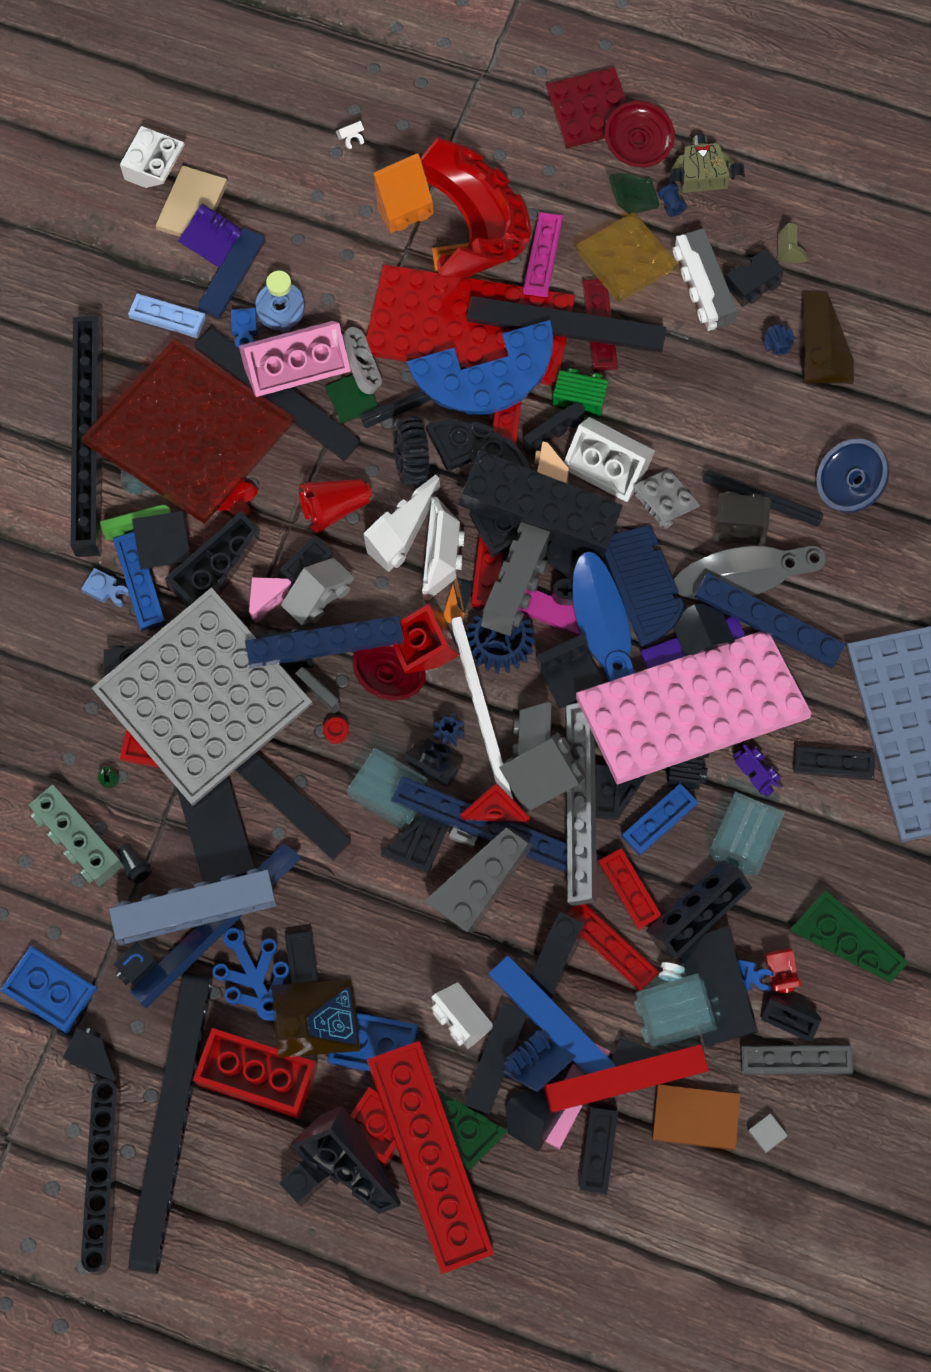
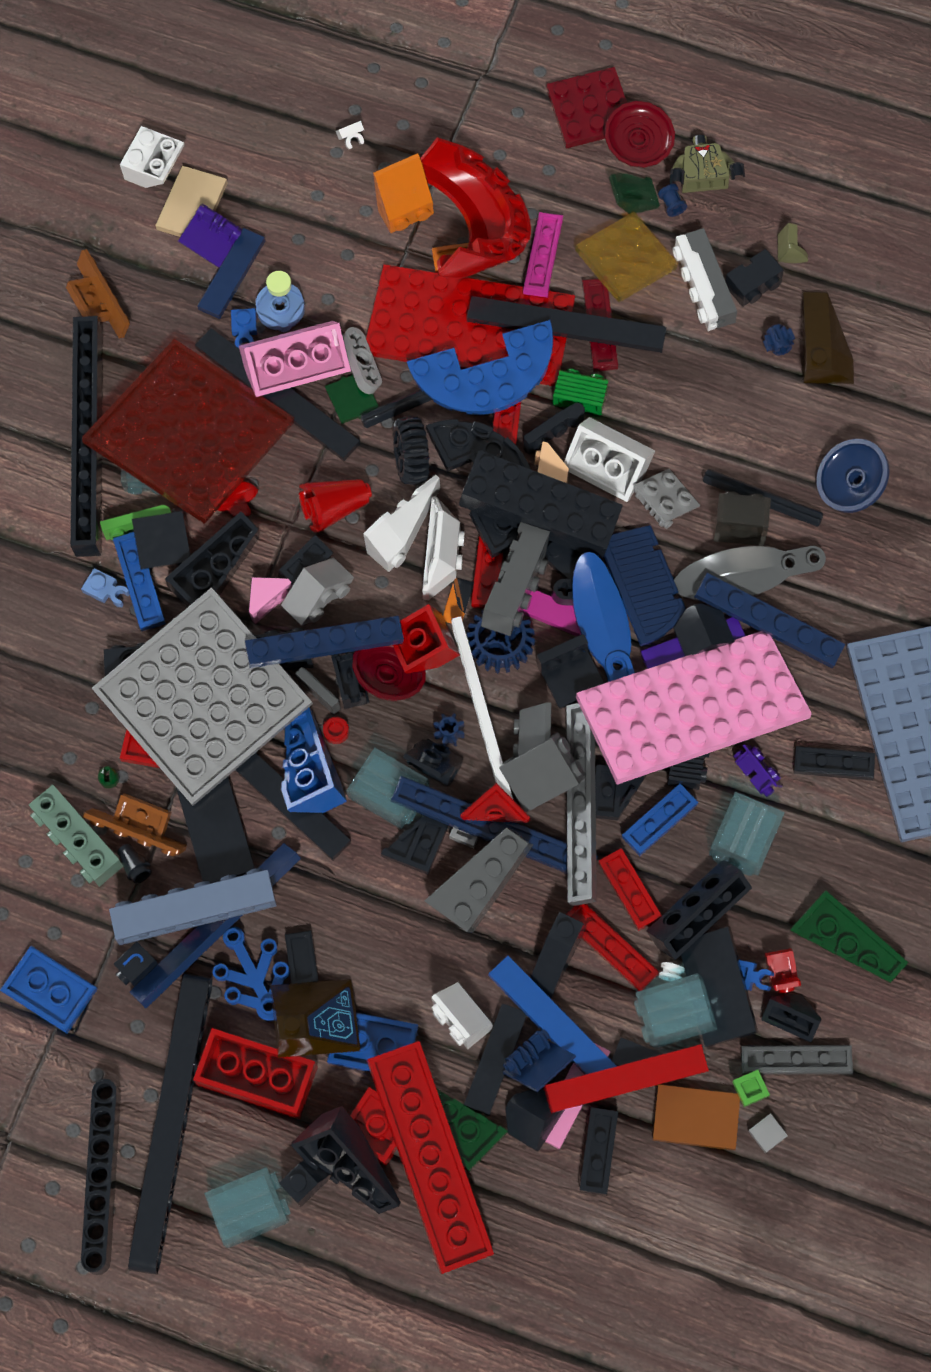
(90, 1054): black slope -> none
(94, 296): none -> dark orange bracket
(138, 820): none -> dark orange bracket
(167, 315): light blue tile -> none
(248, 1207): none -> clear light blue brick
(310, 775): none -> blue wedge
(351, 691): none -> black hinge
(751, 1088): none -> bright green tile

